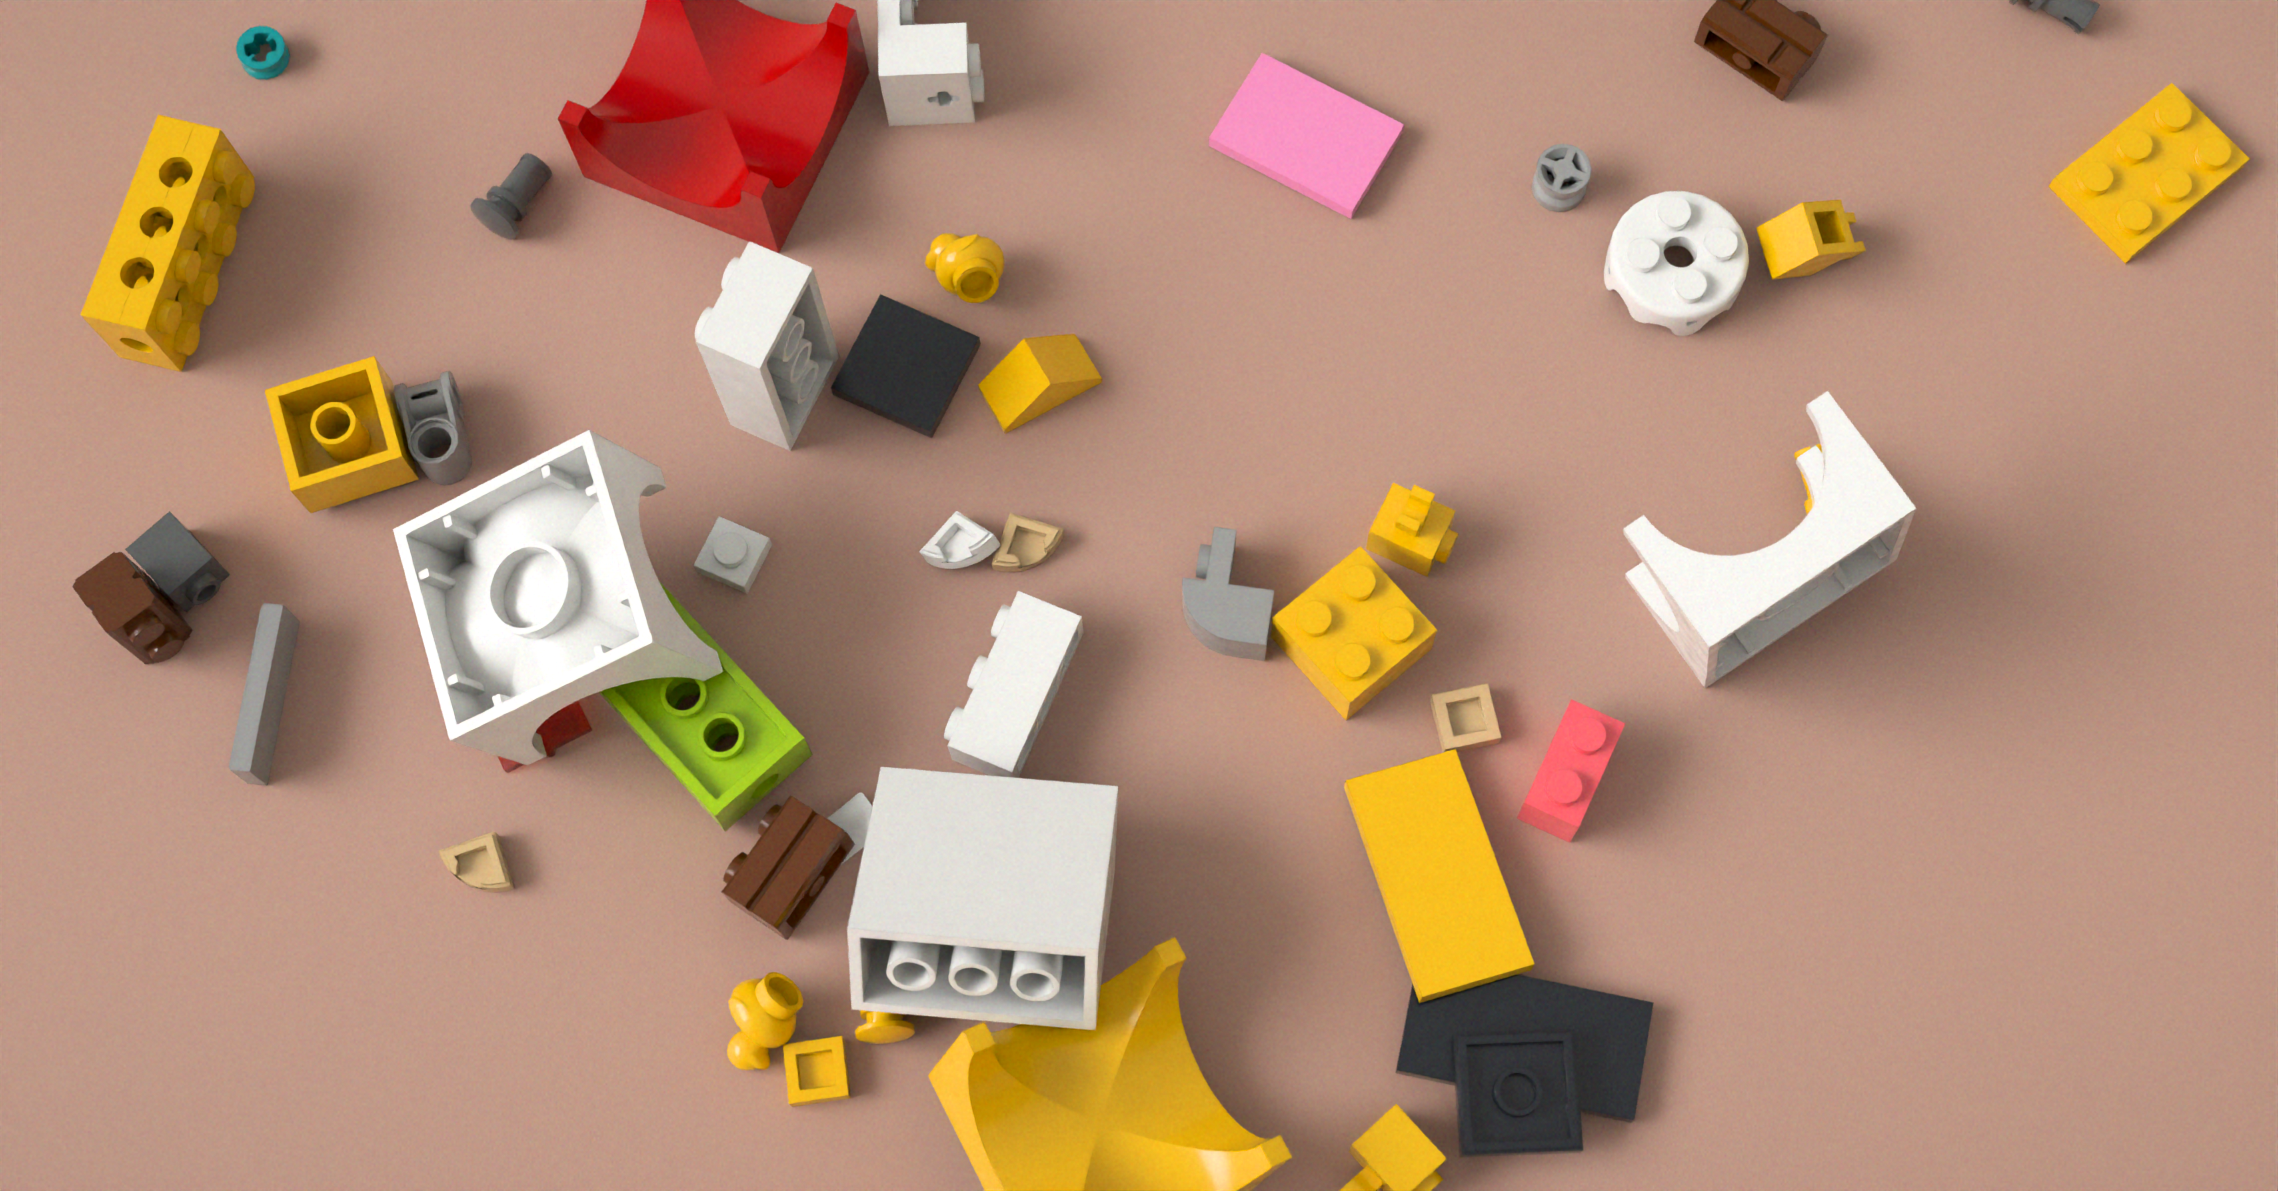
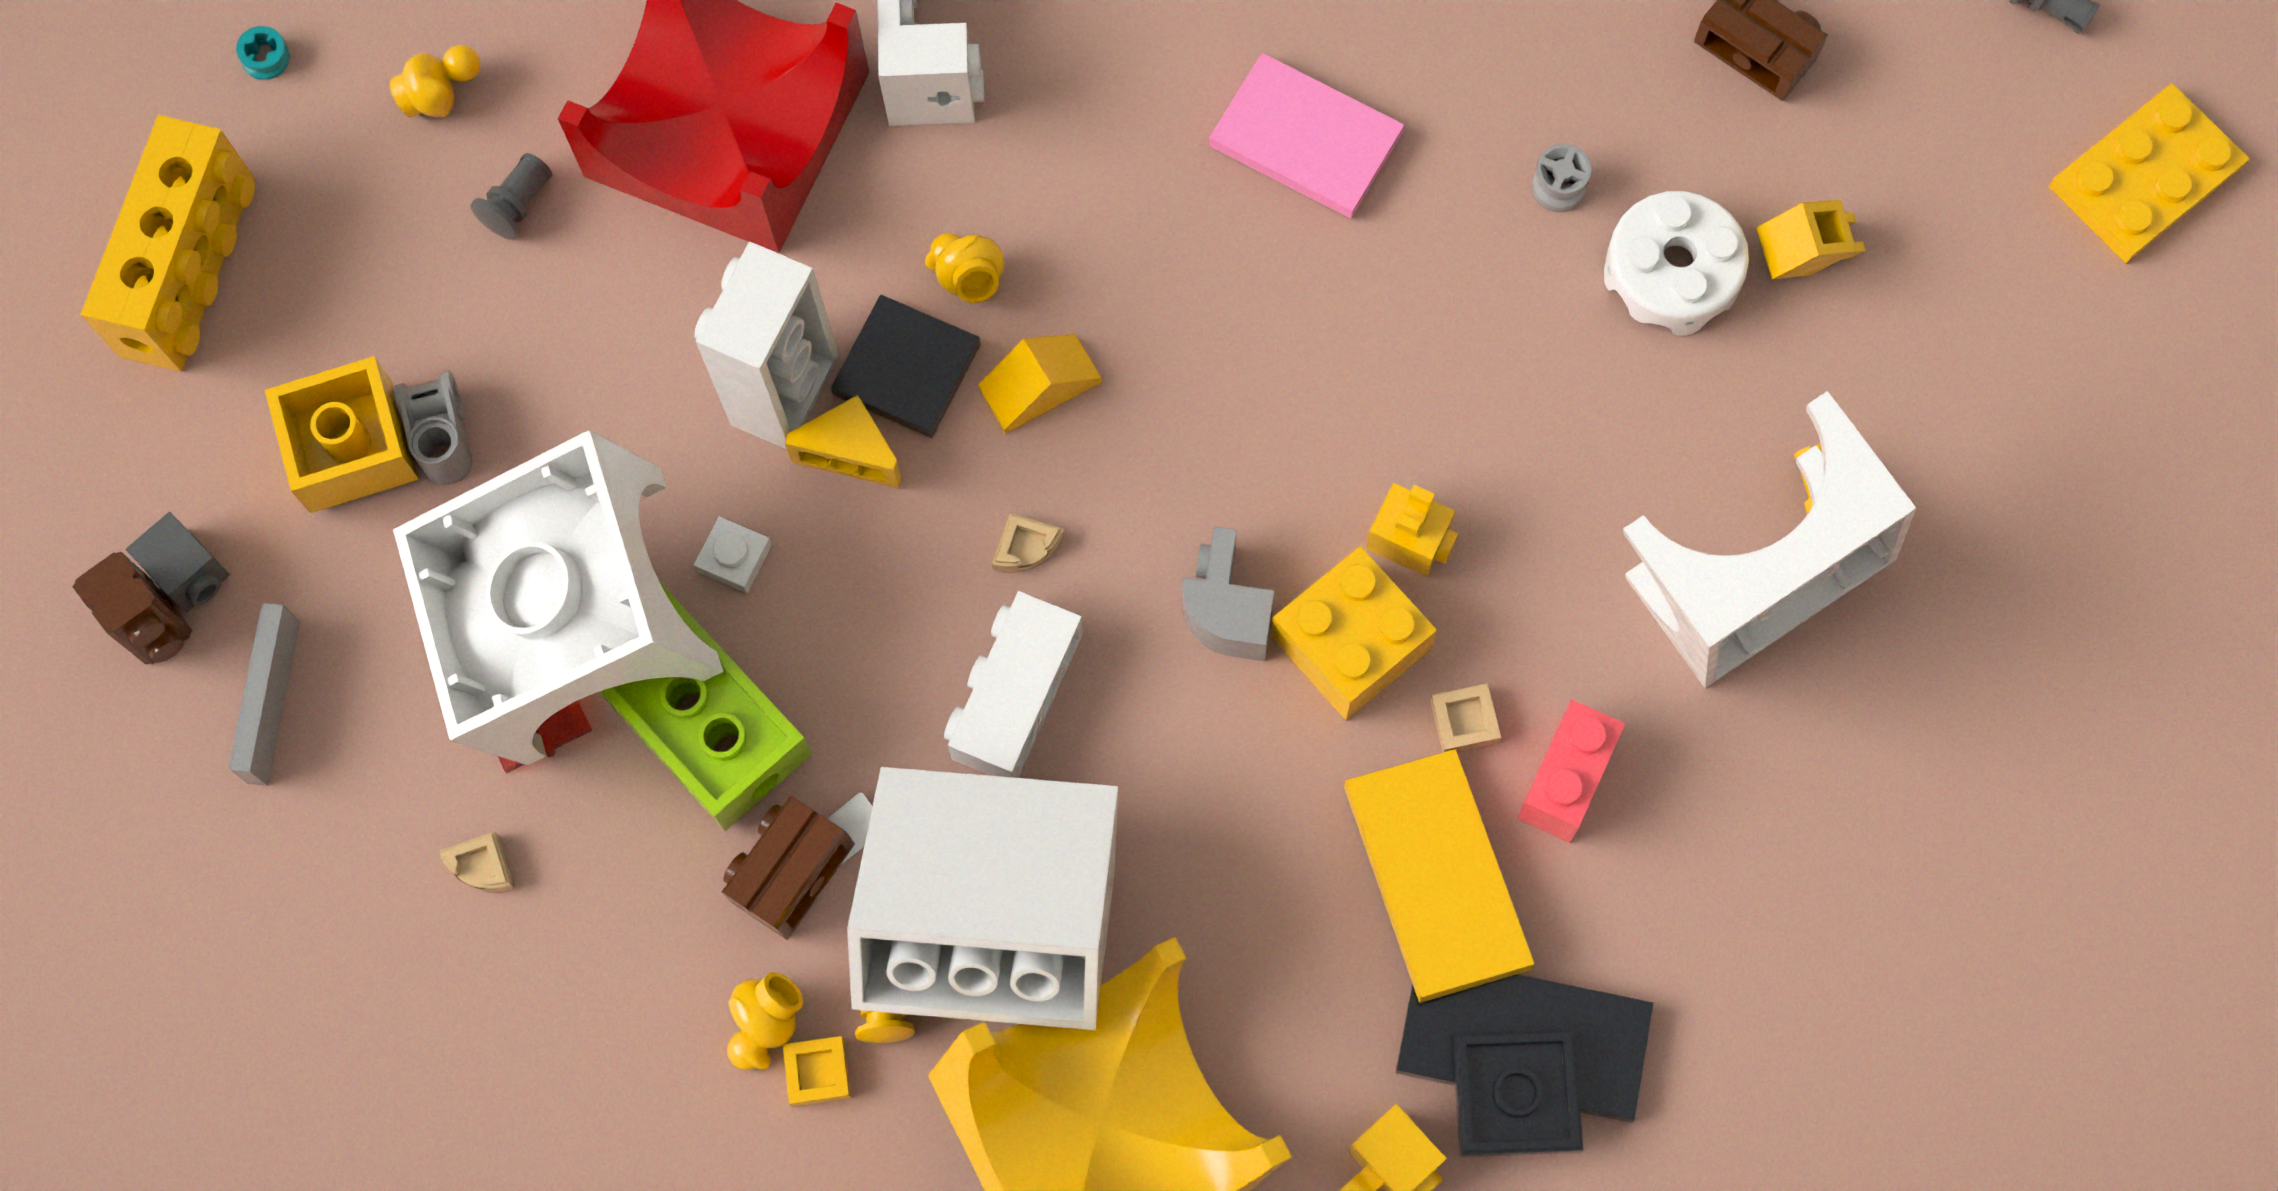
(428, 83): none -> yellow animal
(845, 444): none -> yellow slope
(959, 544): white tile -> none

